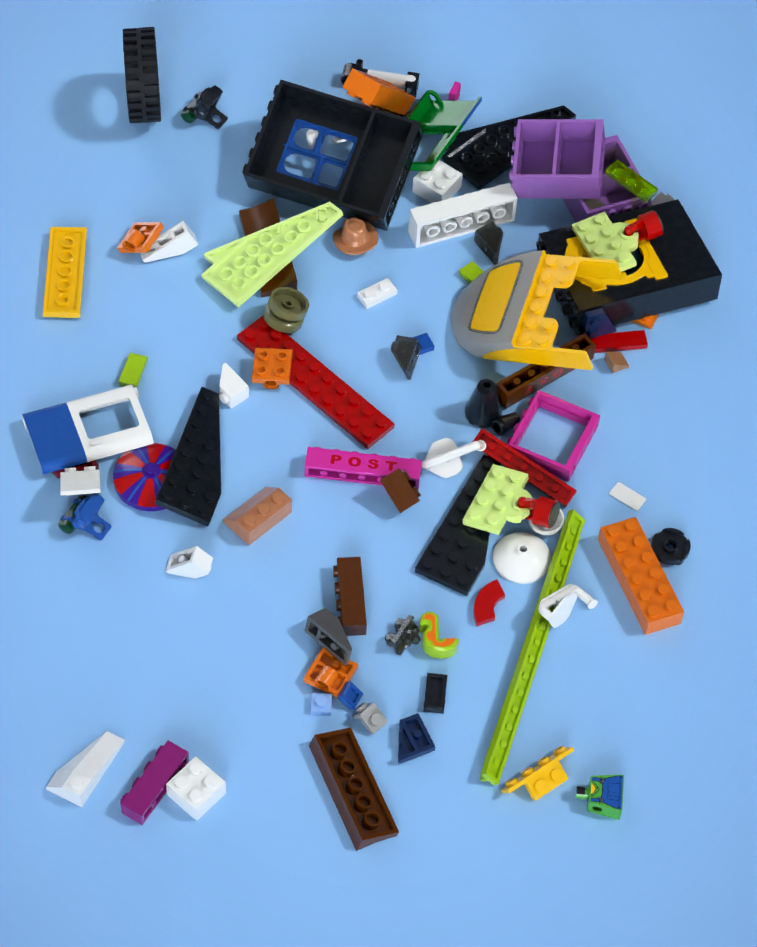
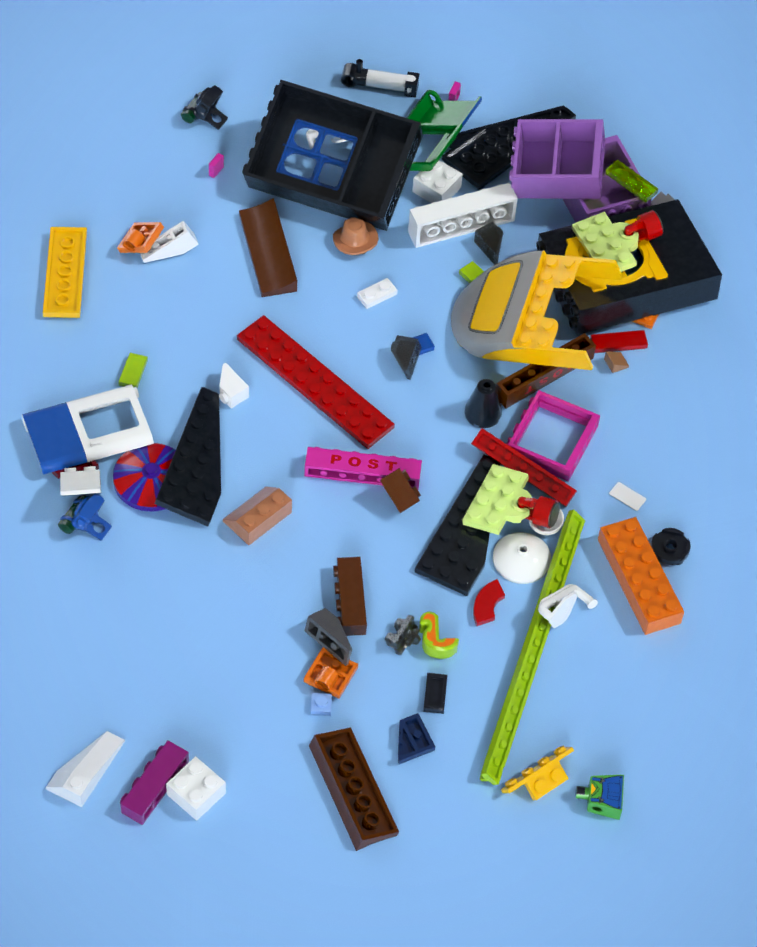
(141, 75): black tyre -> none
(190, 563): white slope -> none
(216, 165): none -> dark pink tile
(253, 260): yellowish green wing -> none
(272, 367): orange plate -> none
(286, 310): olive wheel -> none
(350, 695): blue tile -> none
(370, 716): light grey bracket -> none
(378, 93): orange brick -> none
(445, 456): white piece -> none
(505, 422): black cone -> none
(597, 324): dark blue wing -> none

